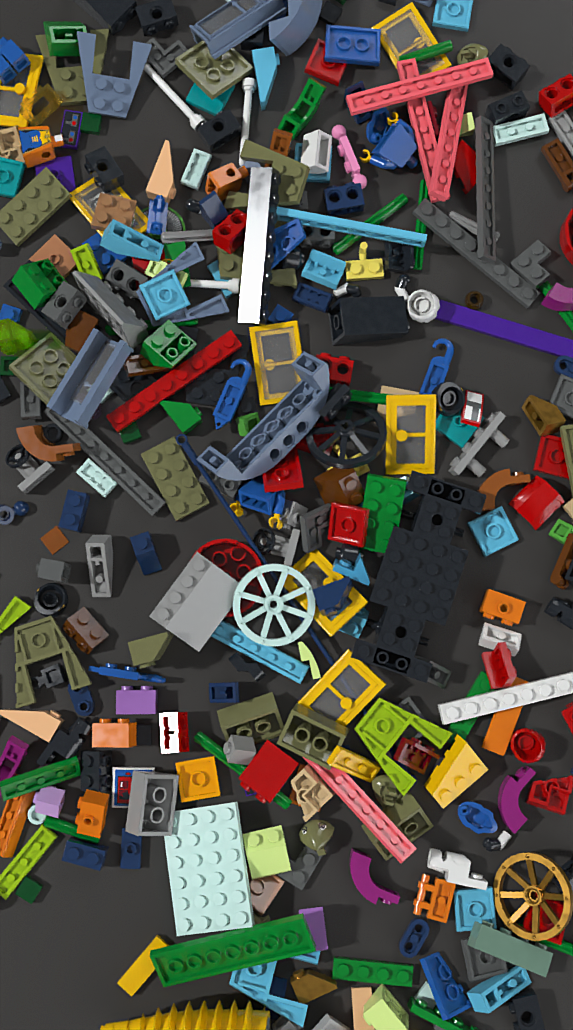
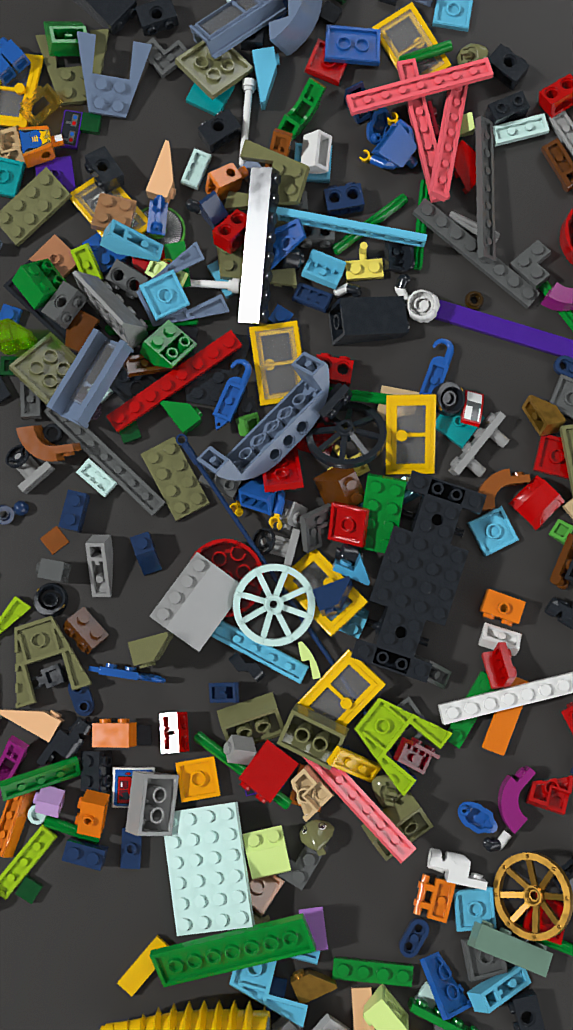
(136, 701): medium lavender brick -> none
(187, 236): light grey axle -> none
(195, 119): white piece -> none
(345, 150): bright pink plate -> none
(359, 869): magenta arch -> none
(455, 773): yellow wedge -> none
(527, 745): red hair -> none

